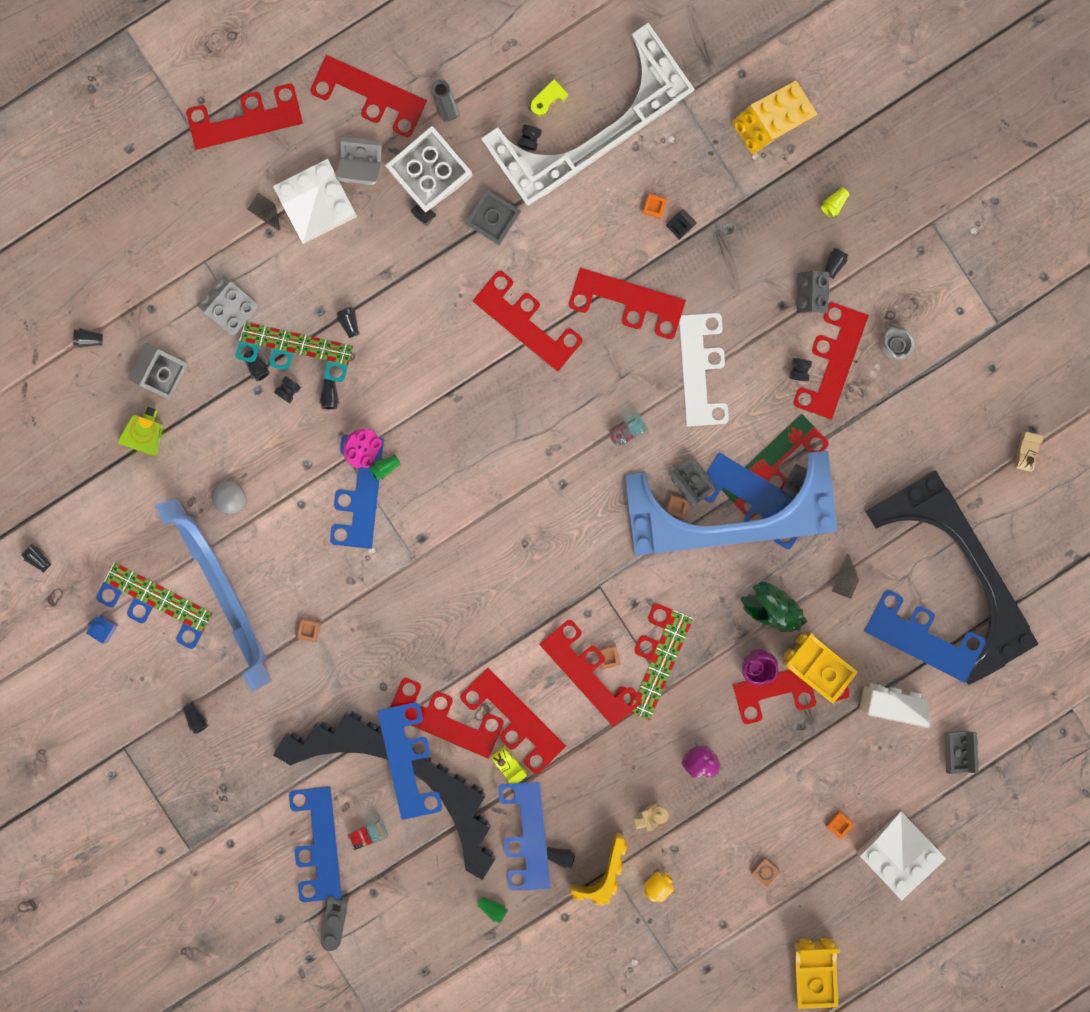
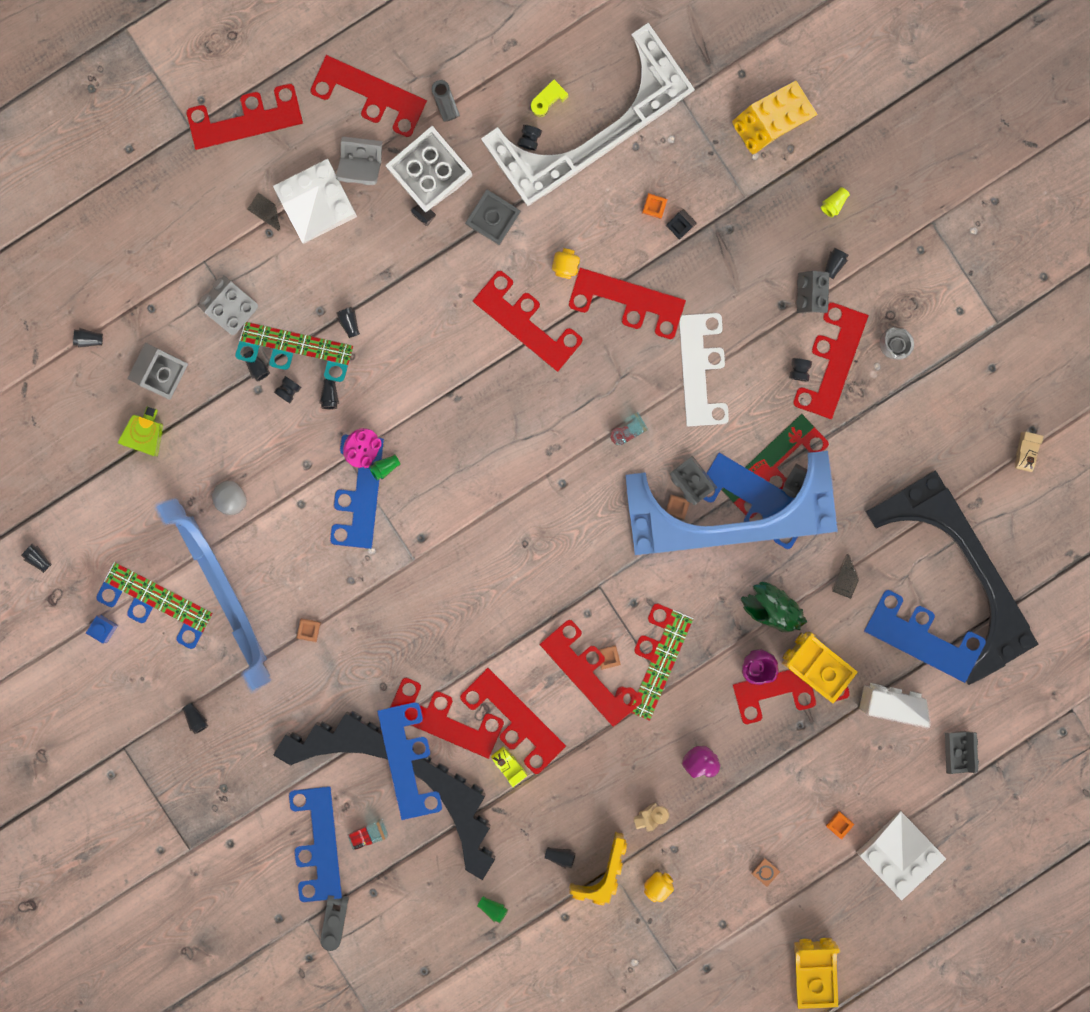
(533, 840): piece -> none
(565, 263): none -> yellow head

